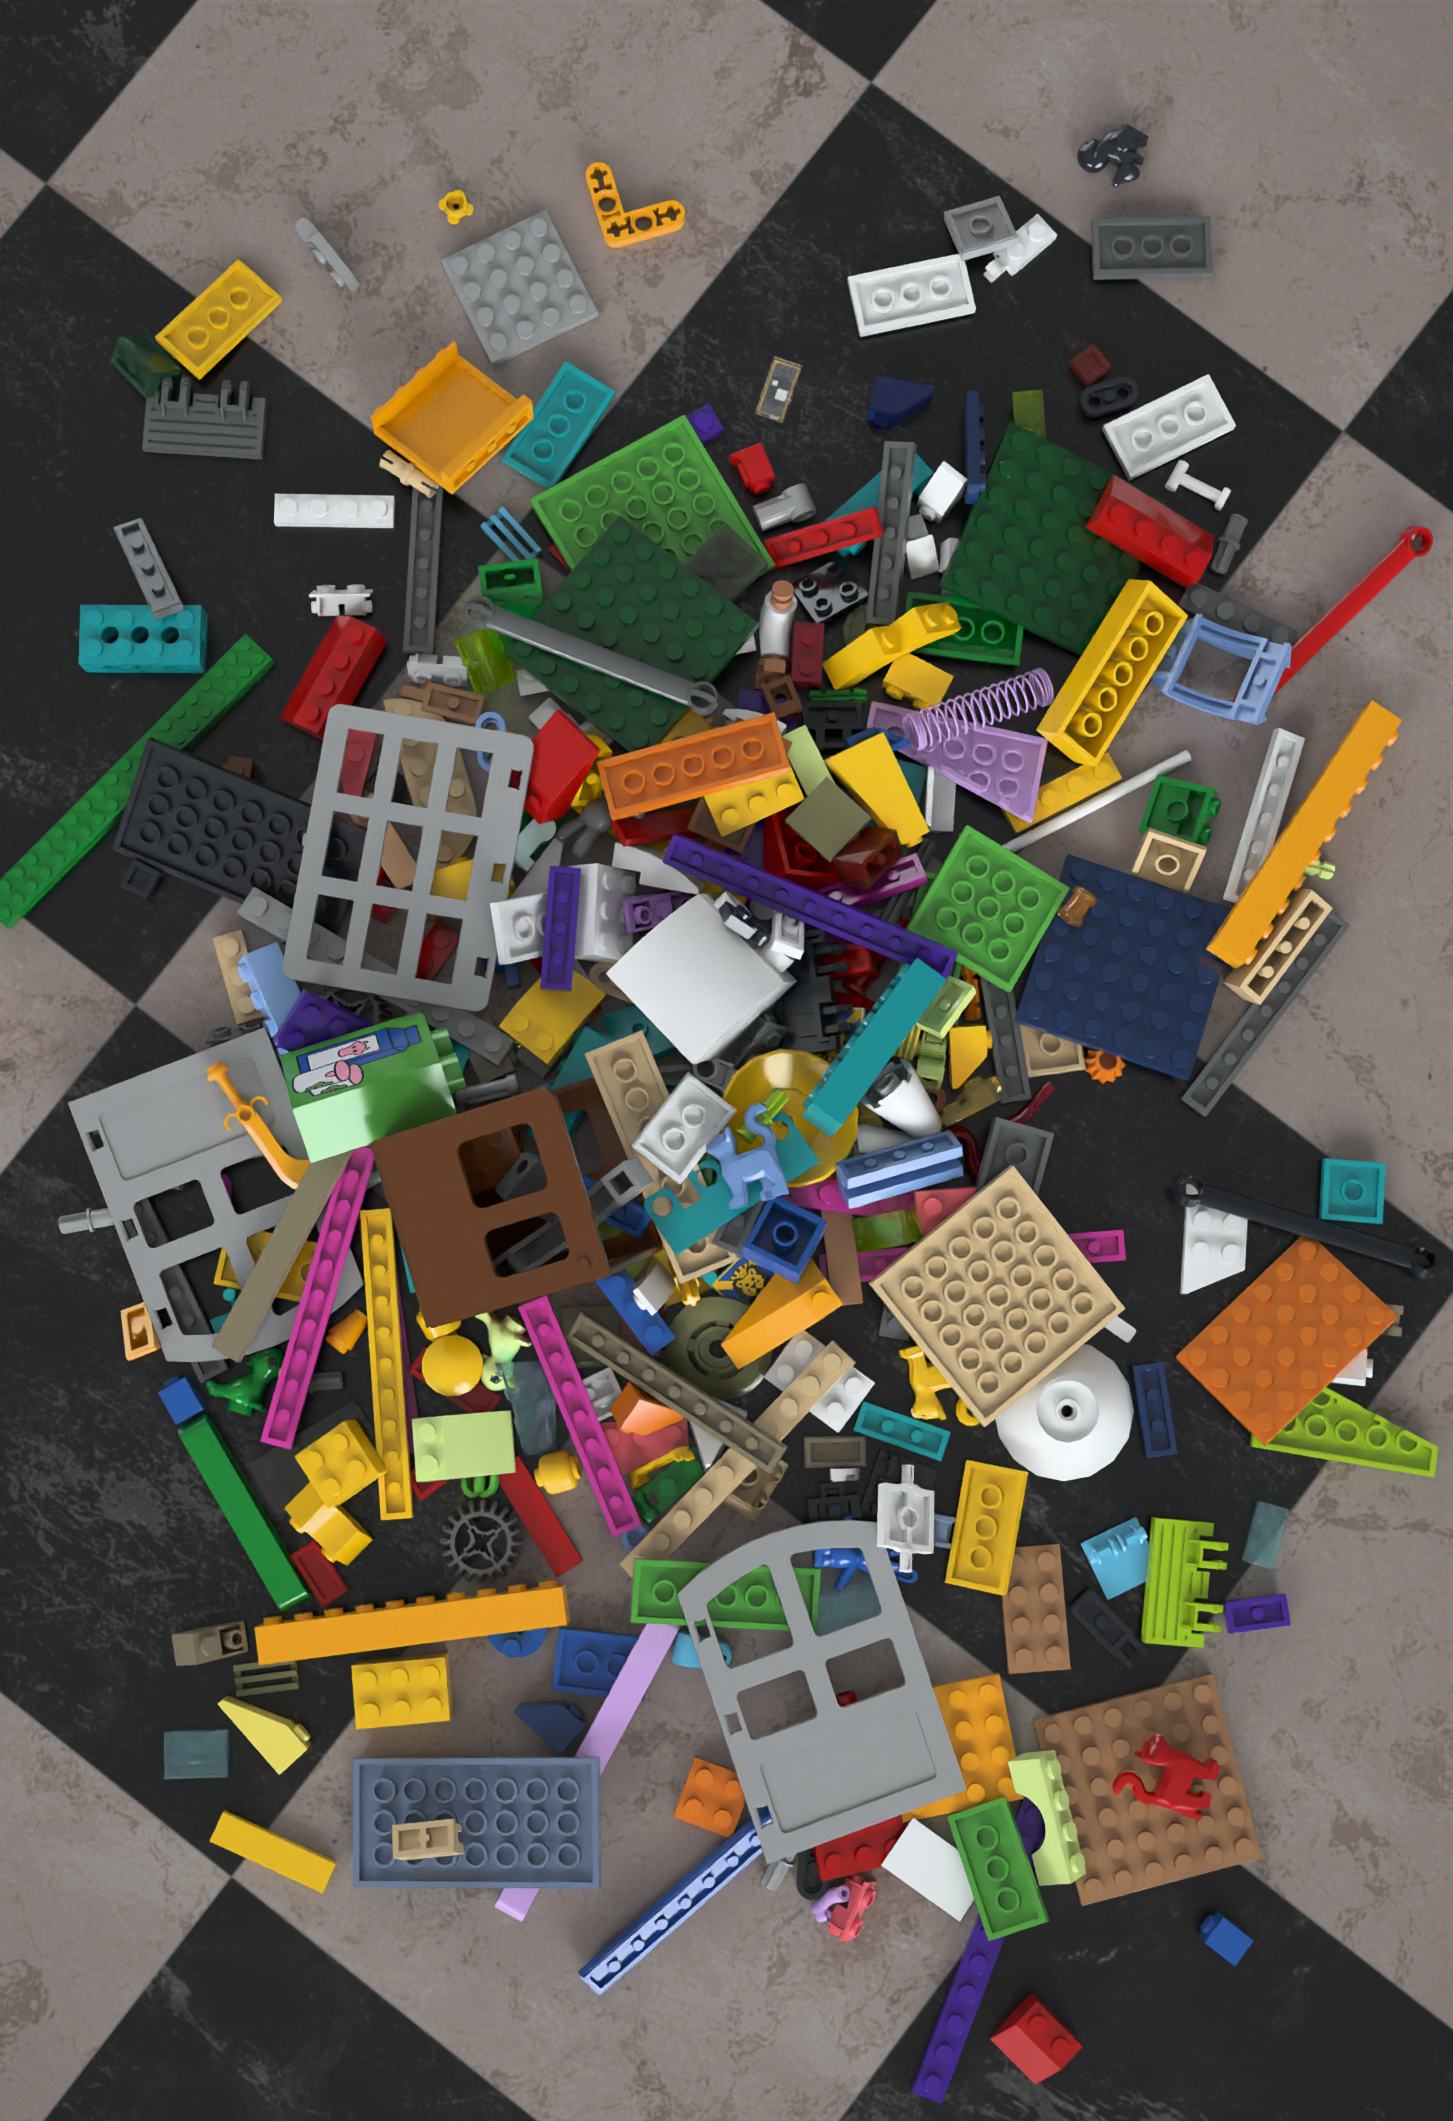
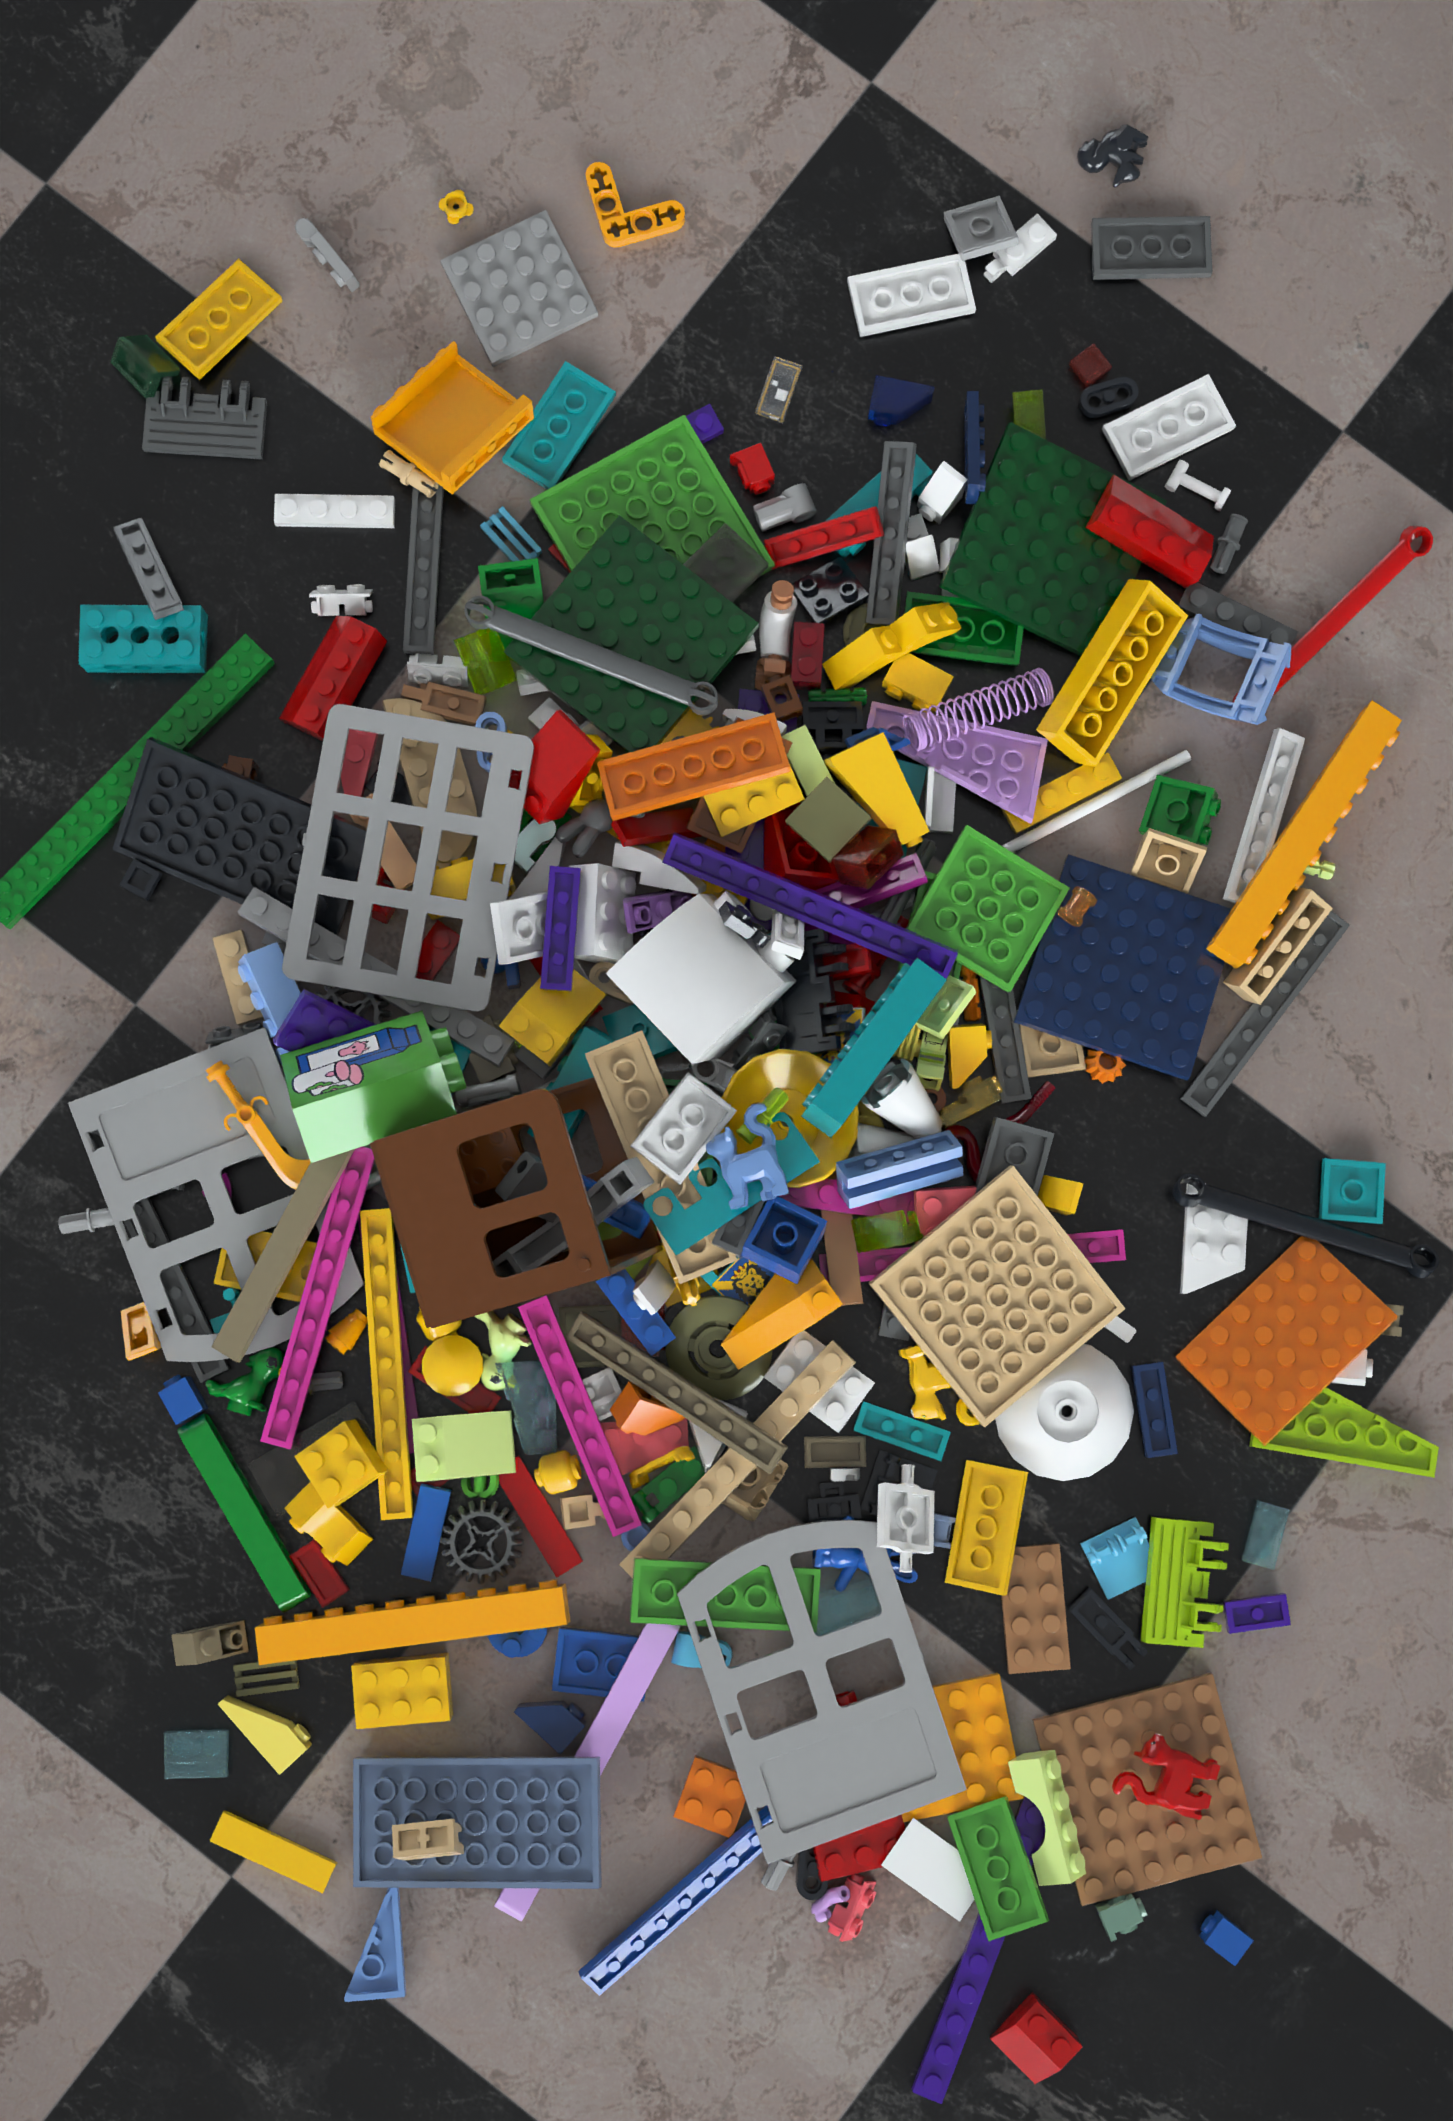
(381, 1965): none -> medium blue wing
(426, 1532): none -> blue tile
(579, 1511): none -> tan plate
(1060, 1194): none -> yellow slope
(1121, 1914): none -> sand green brick

